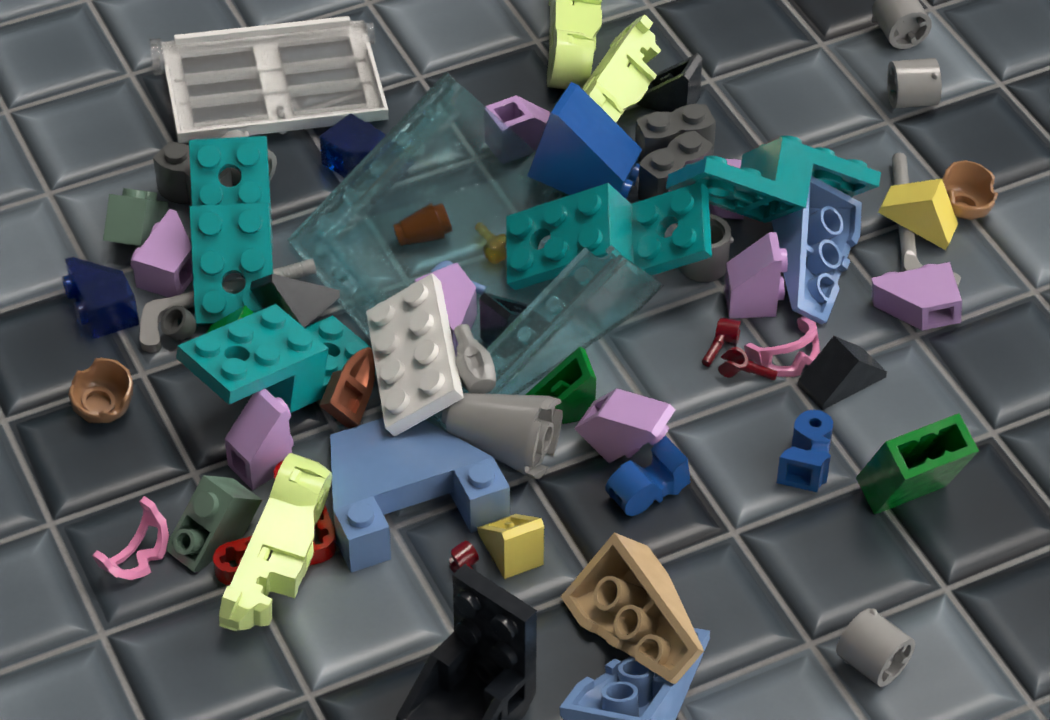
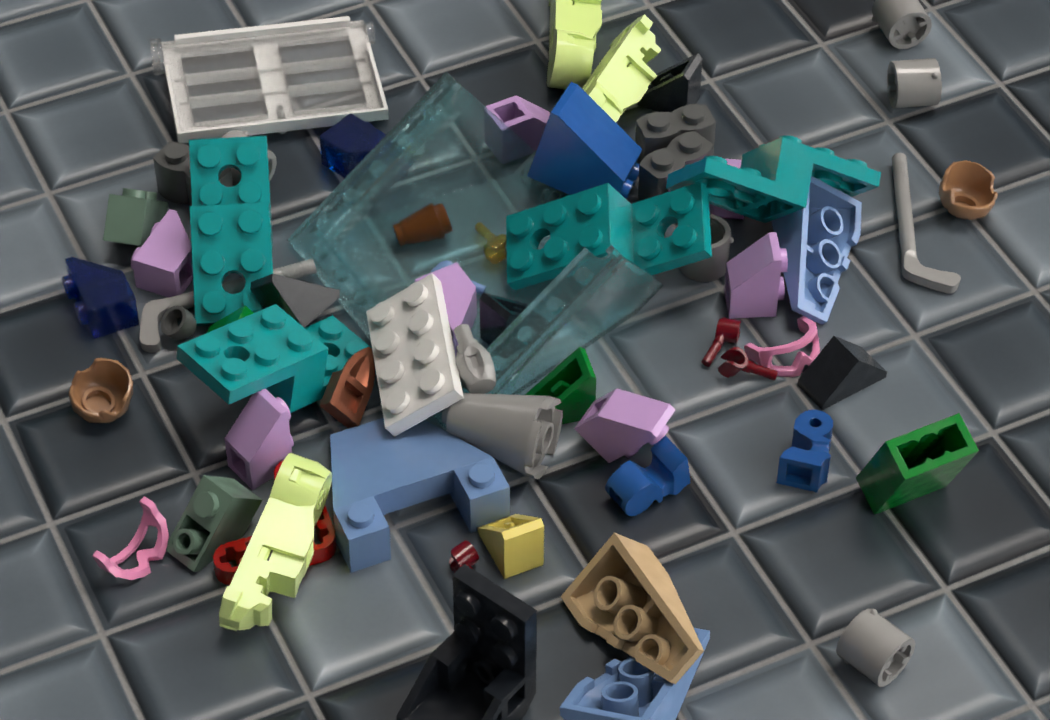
(920, 296): lavender slope -> none
(922, 209): light yellow slope -> none

